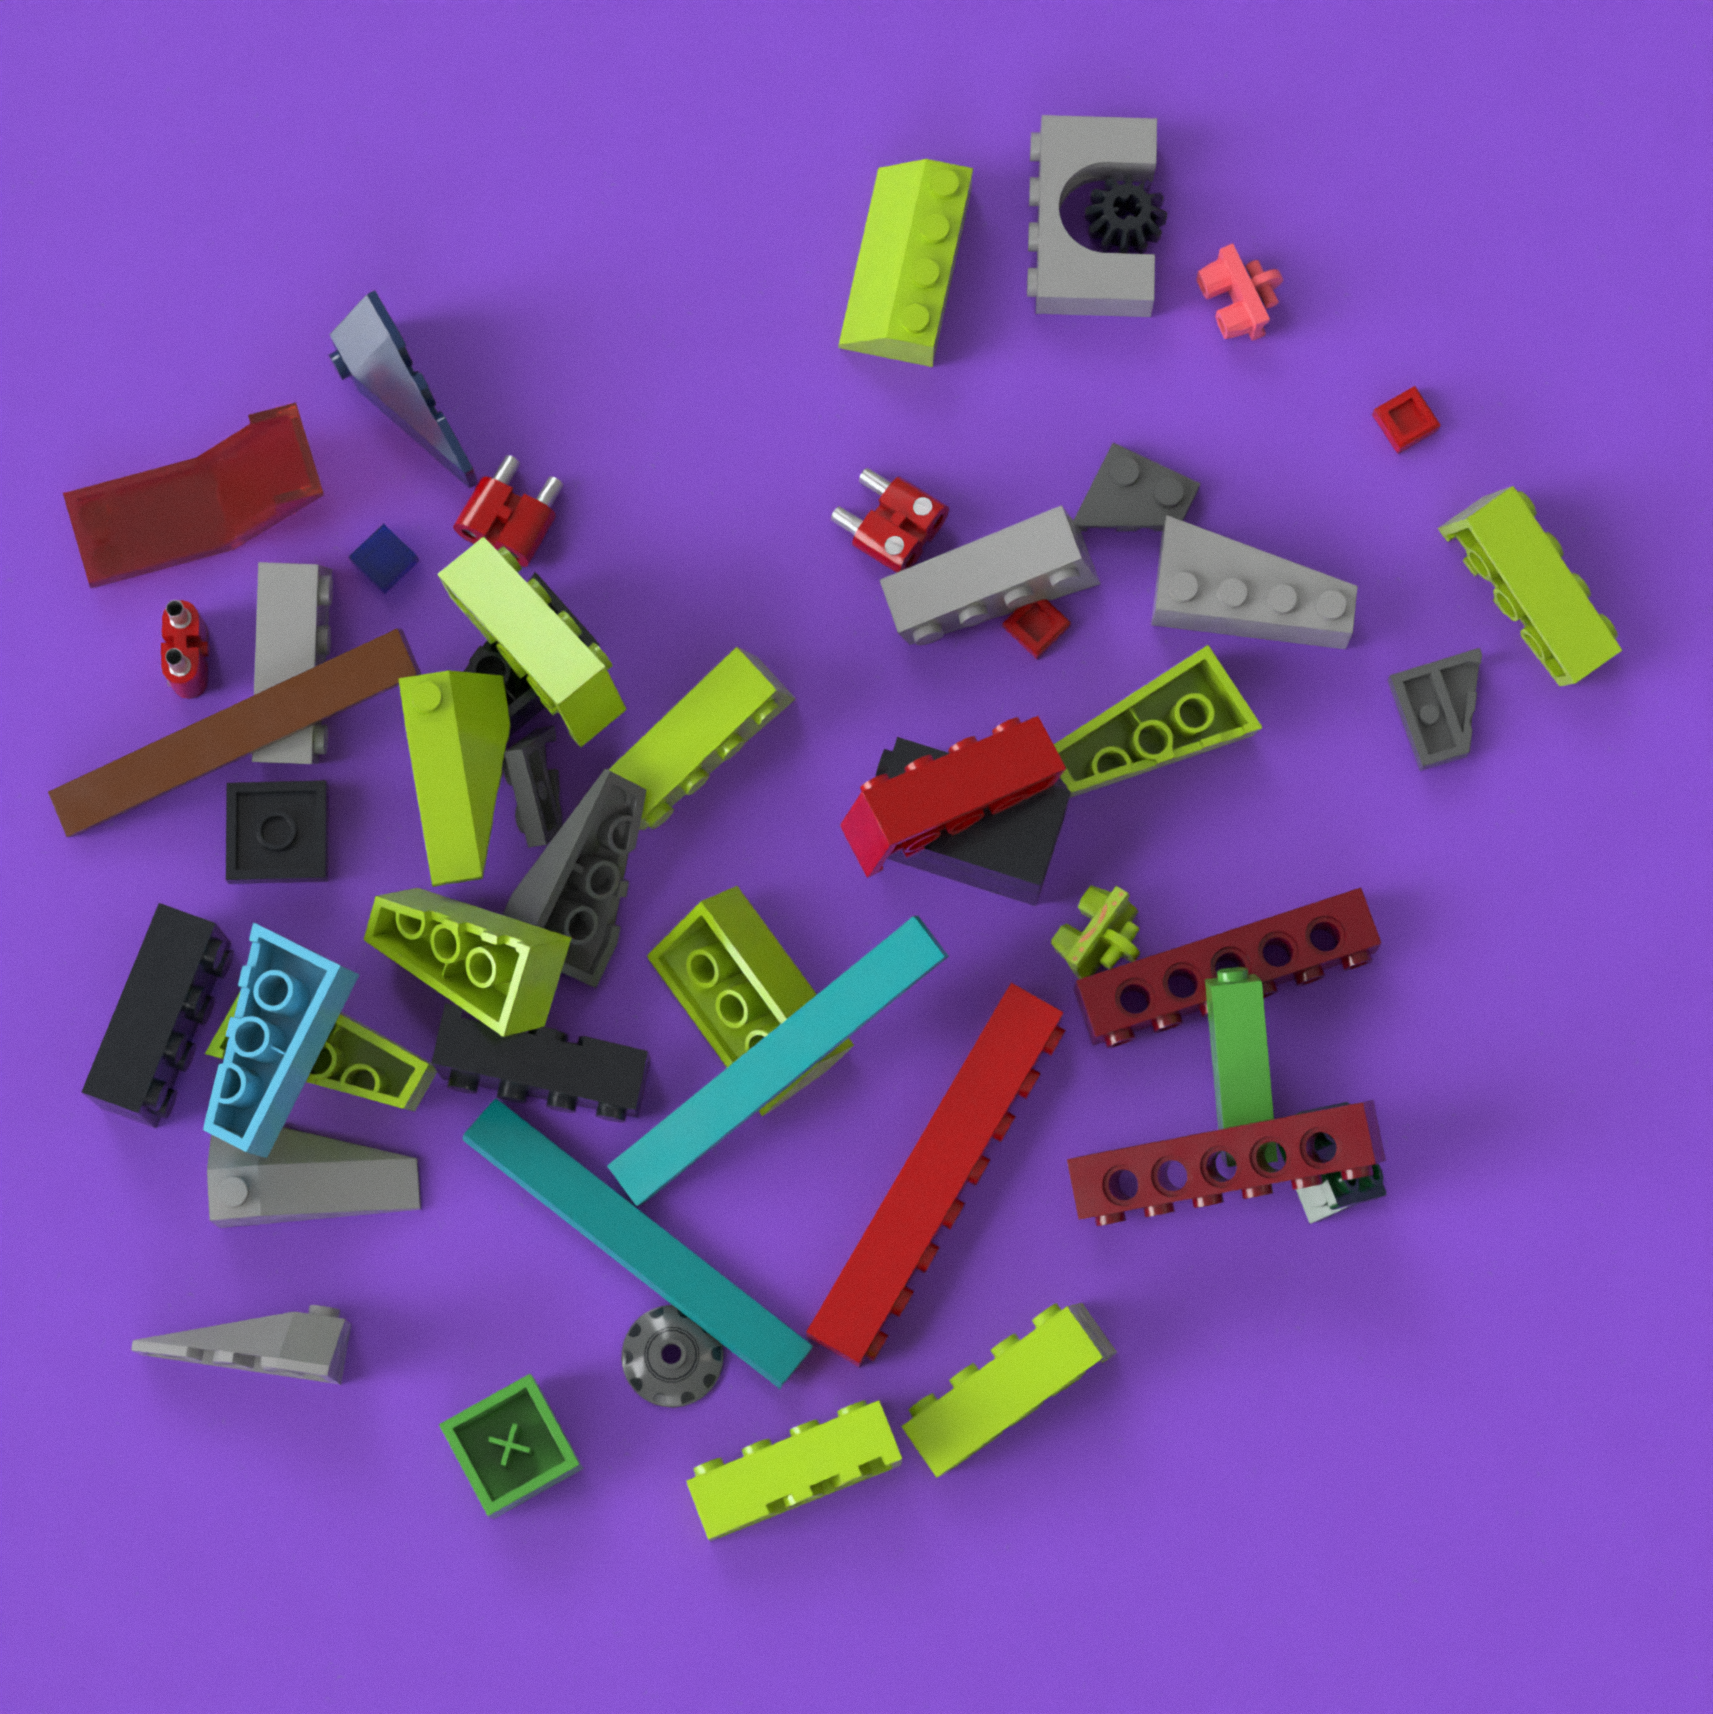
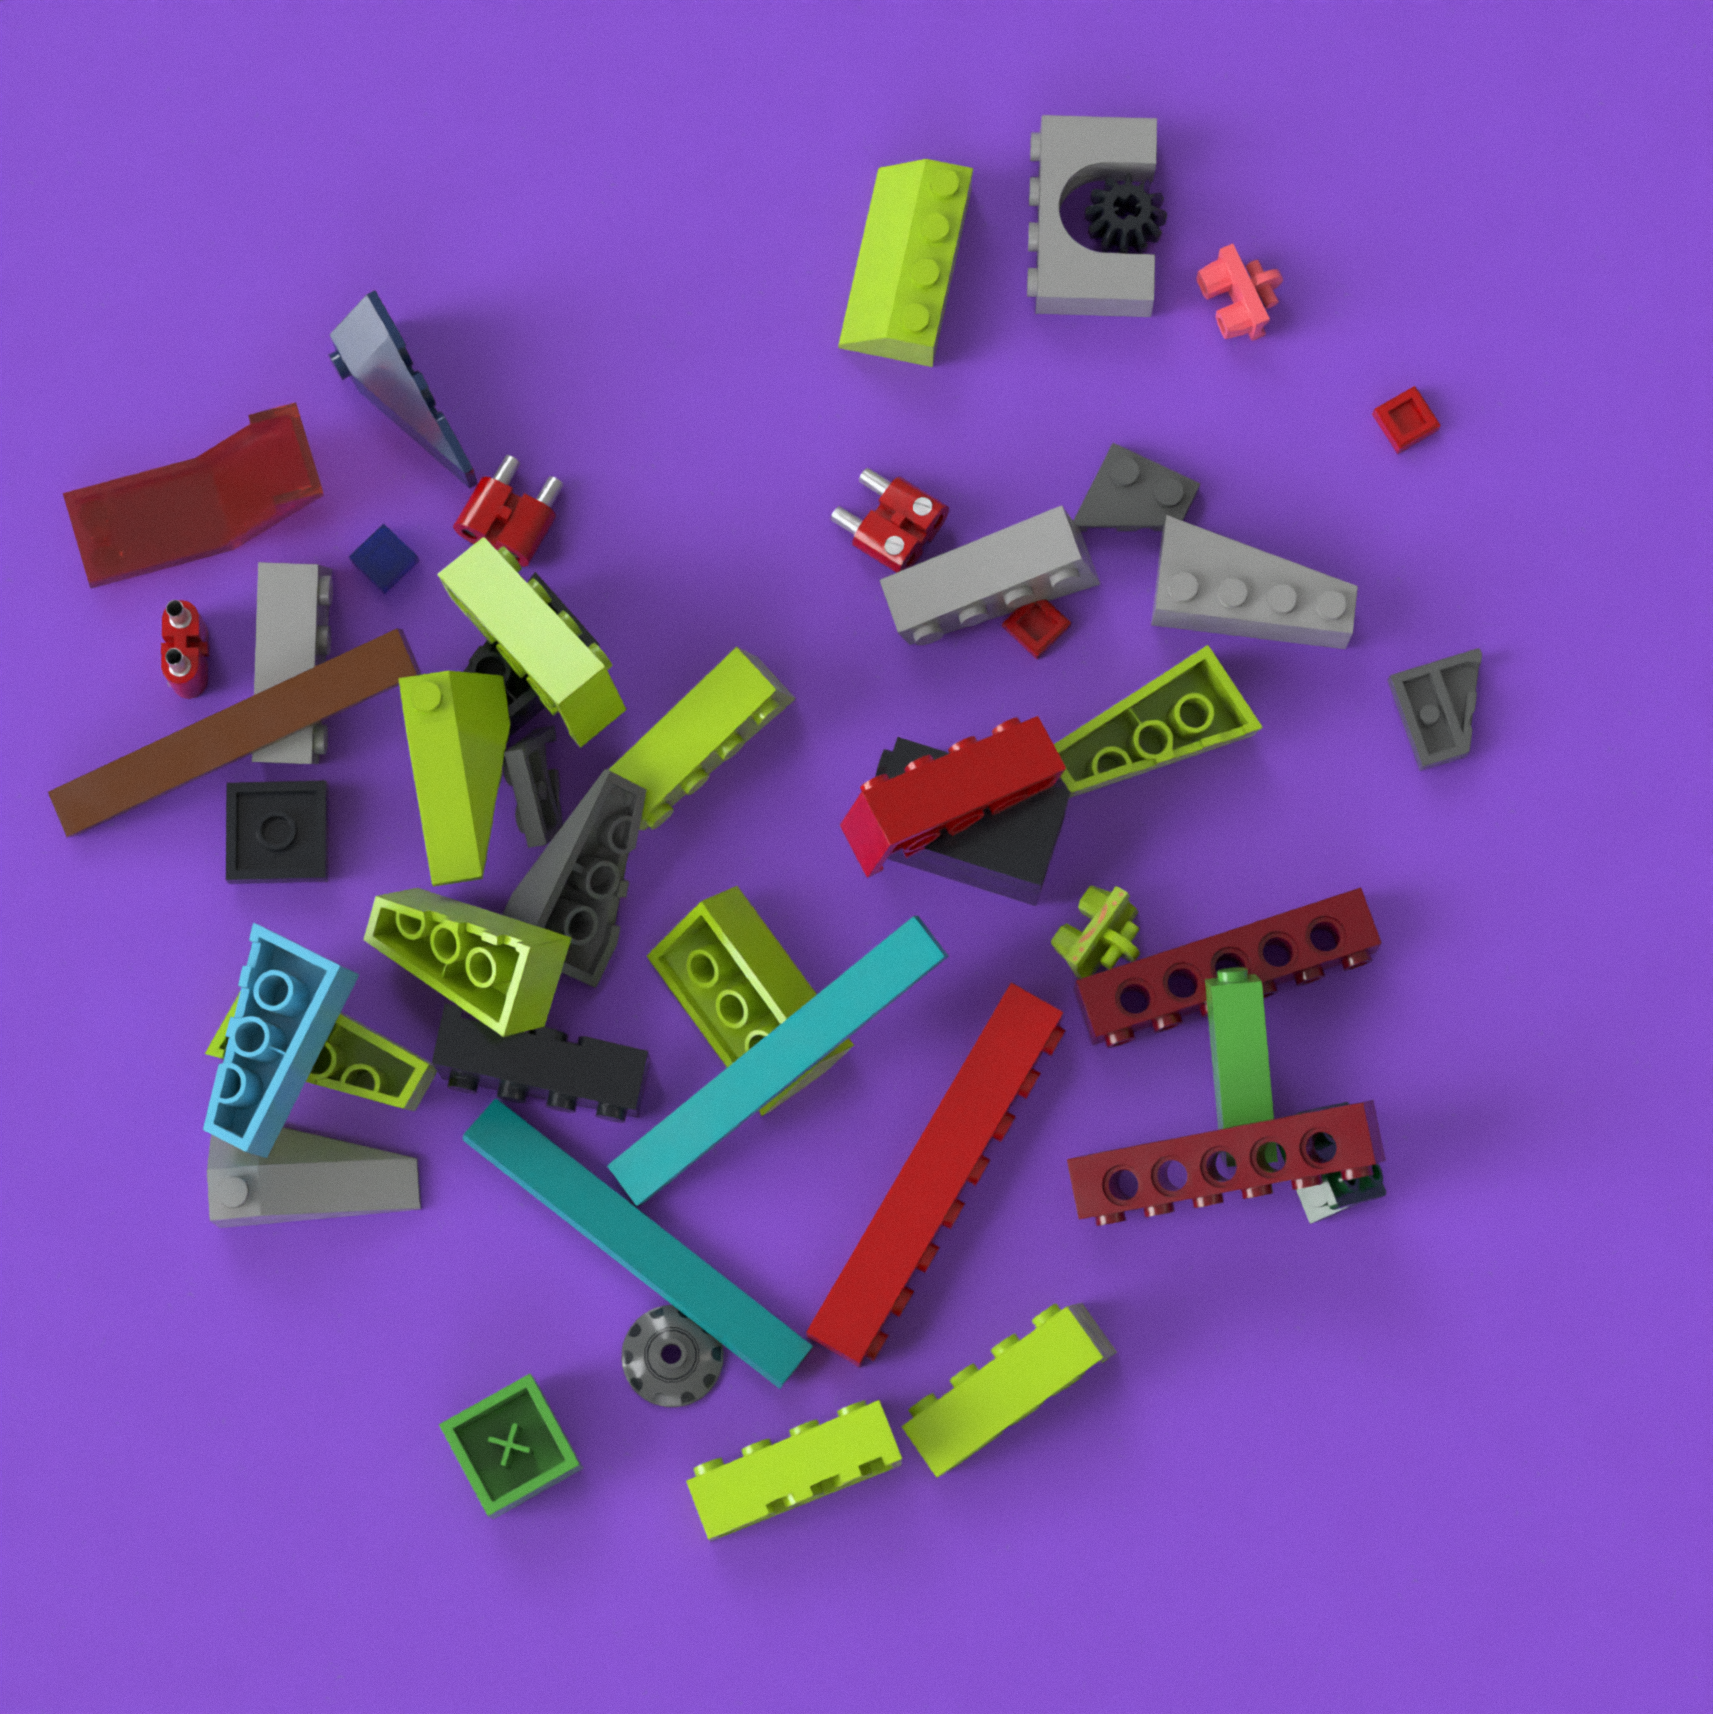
(159, 1016): black brick -> none
(281, 1345): light grey wedge -> none
(1534, 584): lime wedge -> none

